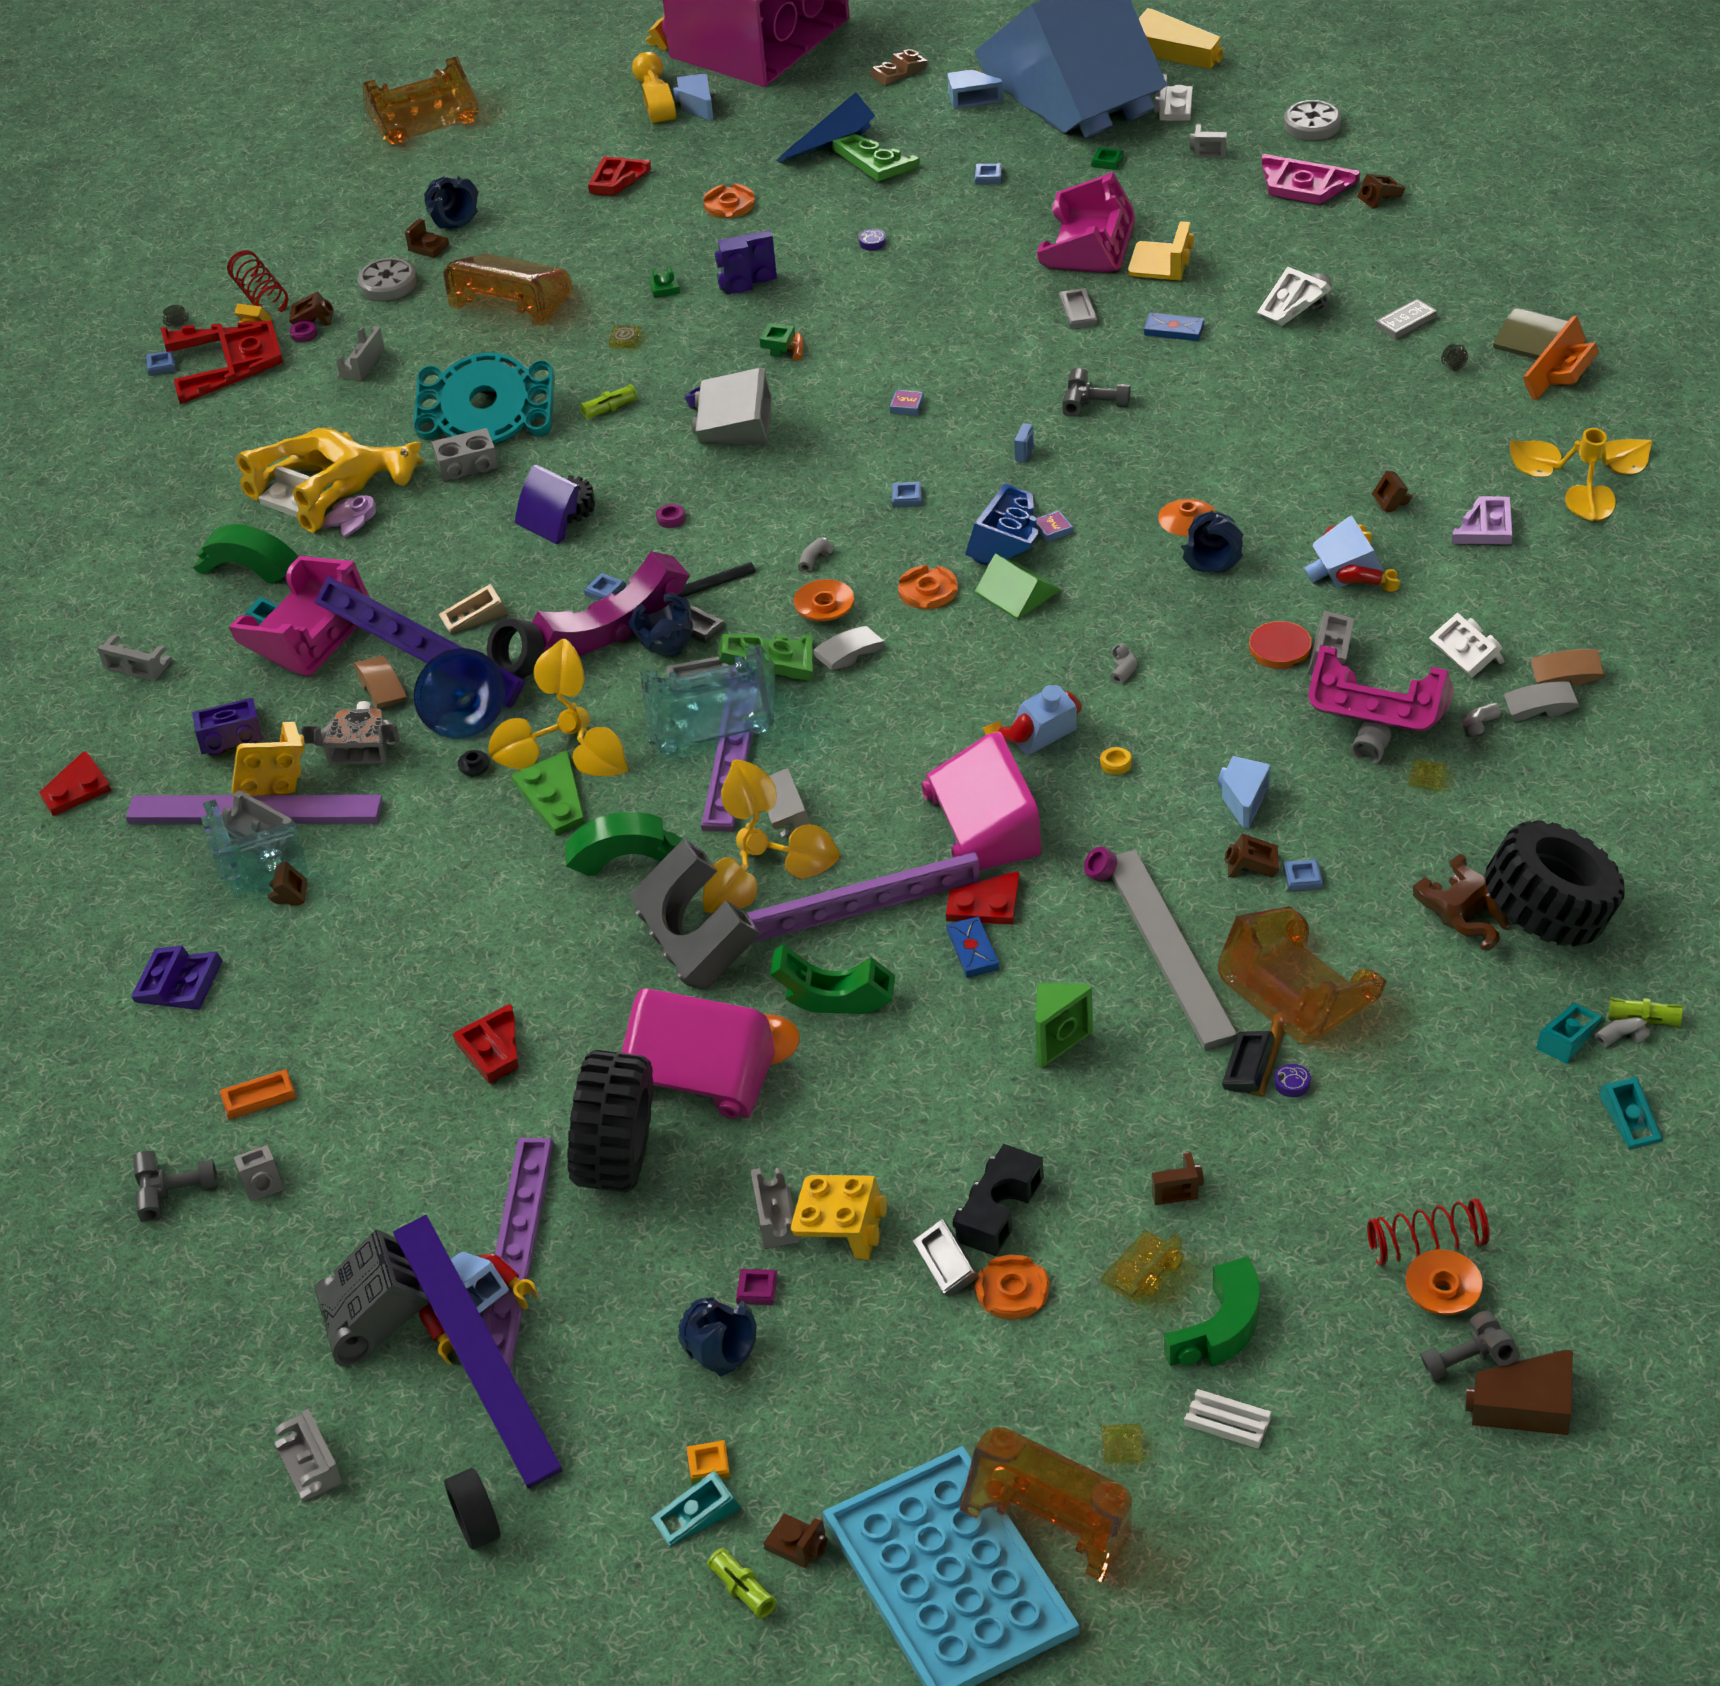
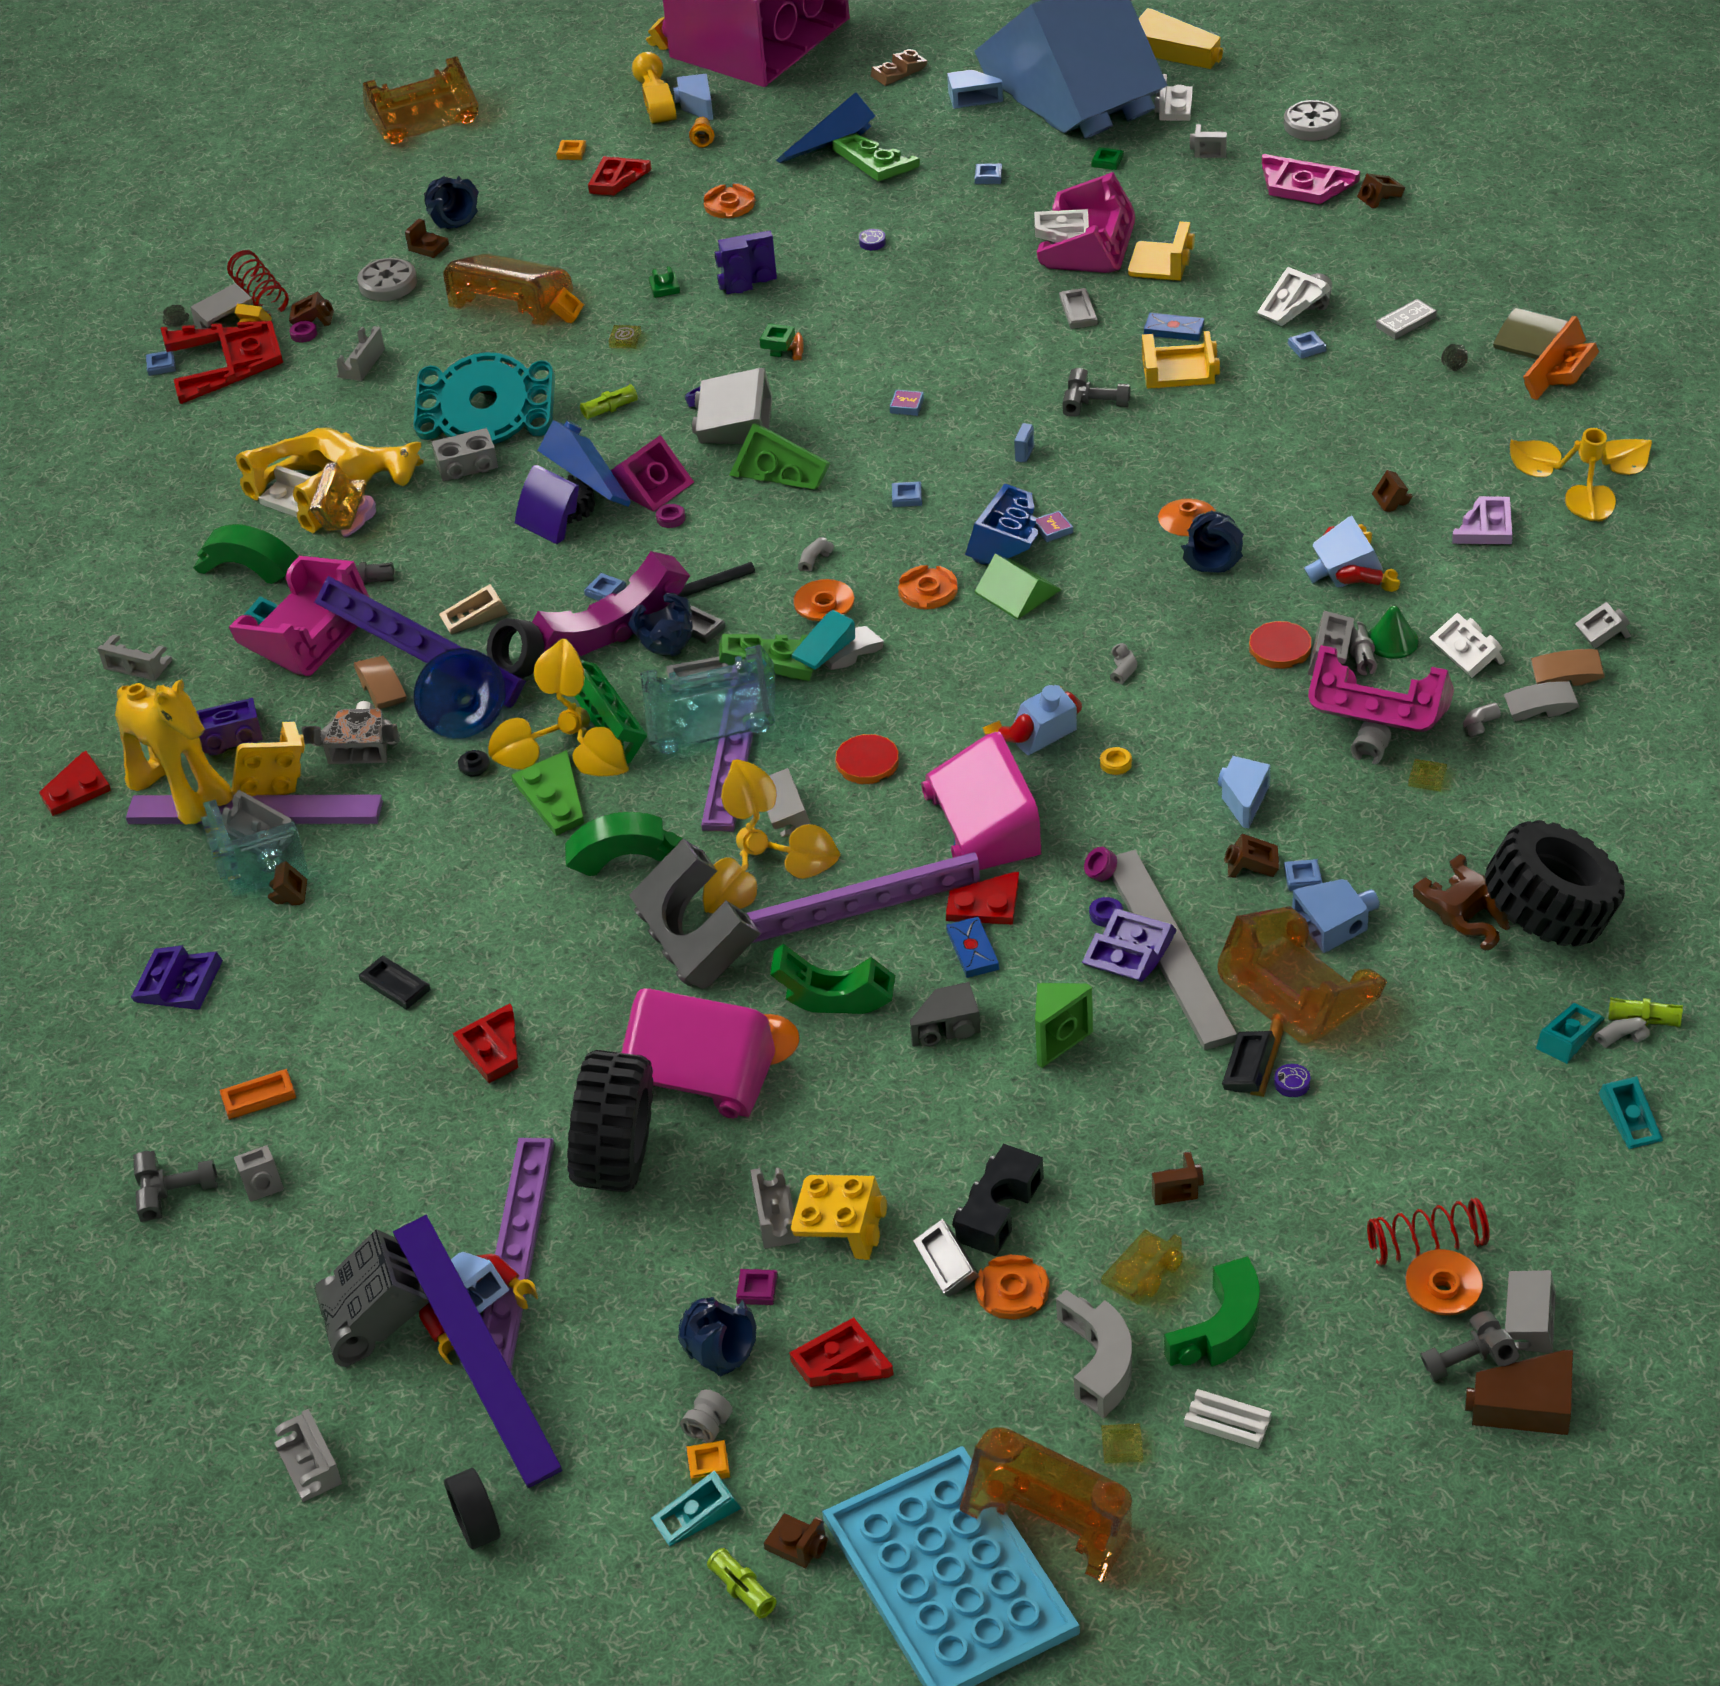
(168, 726): none -> yellow animal
(219, 306): none -> light grey hinge
(336, 498): none -> clear yellow bracket
(376, 572): none -> dark grey pin
(394, 982): none -> black tile
(566, 305): none -> light orange tile
(571, 150): none -> light orange tile
(579, 457): none -> blue wedge
(612, 711): none -> green fence
(652, 475): none -> dark pink slope
(699, 129): none -> light orange cone
(708, 1413): none -> light grey wheel
(778, 460): none -> bright green wing
(825, 639): none -> teal slope
(841, 1357): none -> red wing
(867, 758): none -> red tile
(952, 1007): none -> dark grey slope
(1060, 225): none -> white wing
(1102, 909): none -> dark purple tile
(1109, 1373): none -> light grey arch
(1129, 945): none -> slope
(1179, 364): none -> yellow panel
(1306, 344): none -> medium blue tile
(1334, 911): none -> medium blue torso
(1362, 649): none -> light grey pin
(1393, 635): none -> green hat
(1531, 1310): none -> light grey hinge
(1603, 624): none -> light grey bracket

